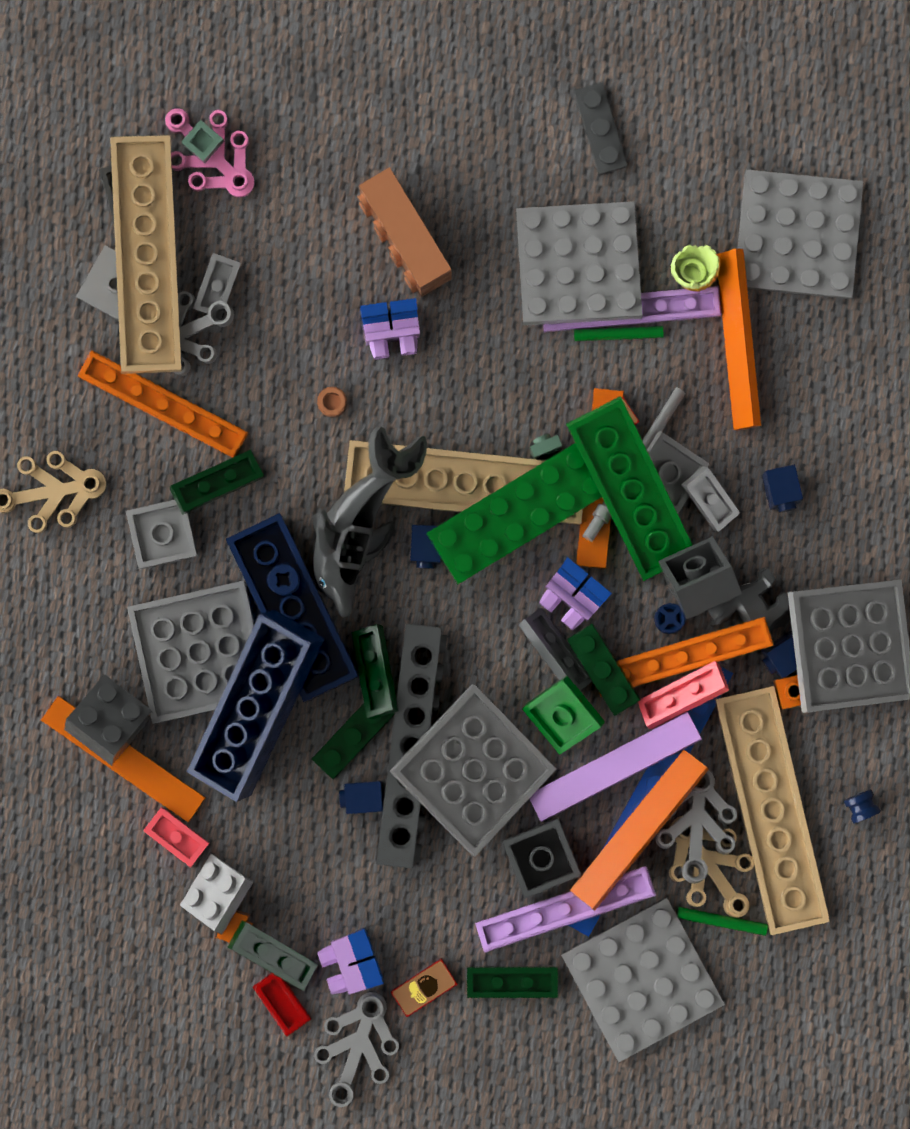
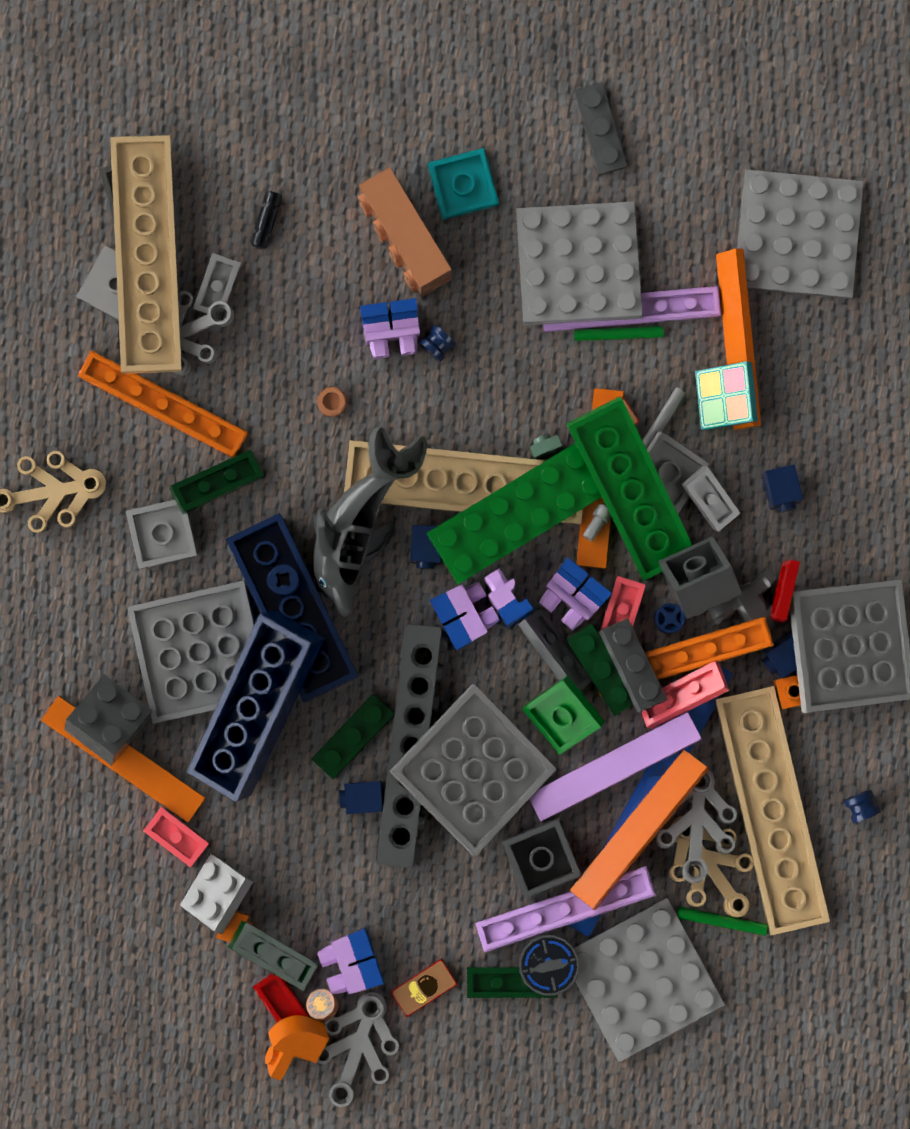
(202, 141): sand green plate -> none
(217, 160): bright pink plant -> none
(266, 220): none -> black axle
(294, 1037): none -> orange brick
(322, 1005): none -> nougat tile
(374, 671): dark green plate -> none
(437, 343): none -> dark blue wheel
(460, 601): none -> lavender hips
(463, 184): none -> teal tile
(504, 601): none -> hips
(548, 965): none -> tile
(623, 602): none -> coral plate
(633, 665): none -> dark grey plate
(695, 267): yellowish green hair -> none
(726, 396): none -> tile
(784, 591): none -> red tile

